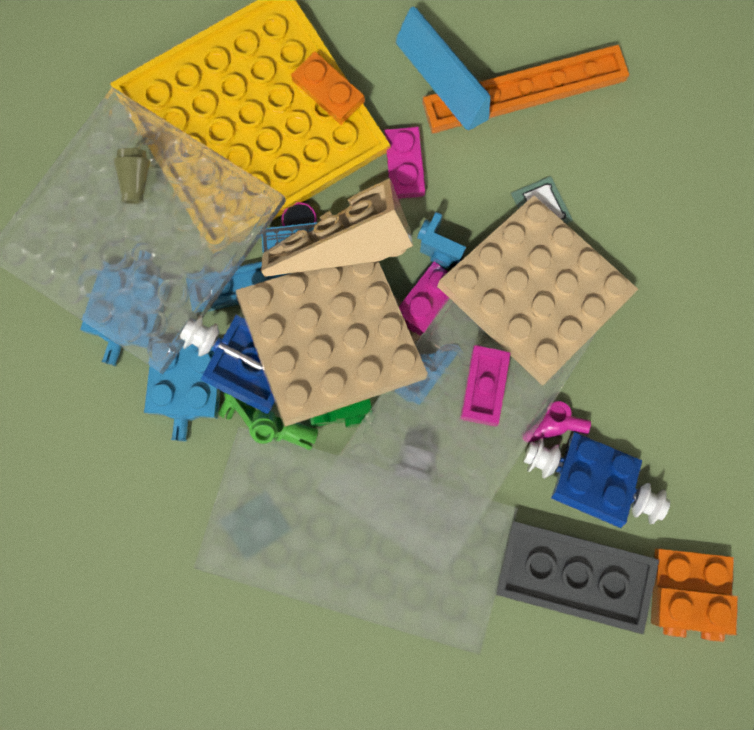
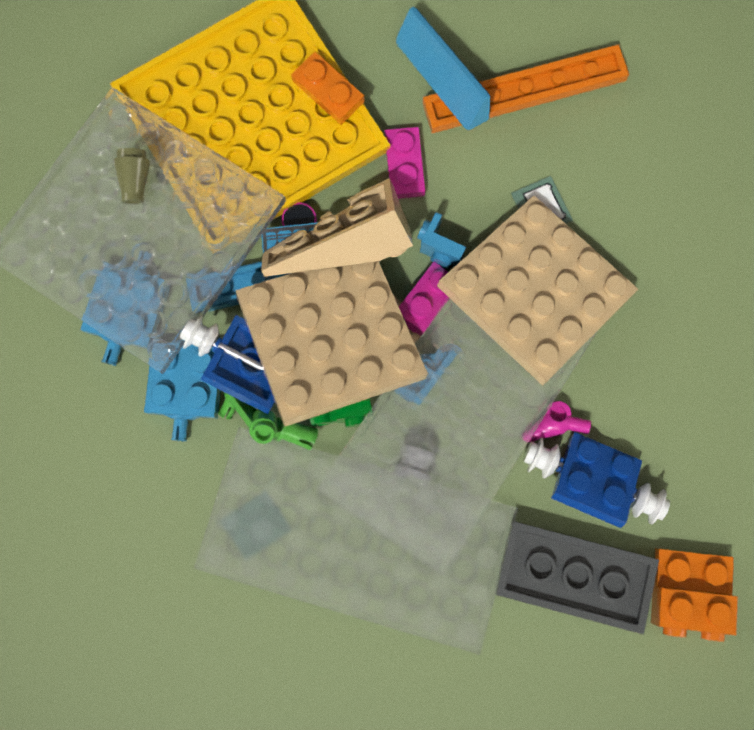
(485, 386): dark pink plate -> none

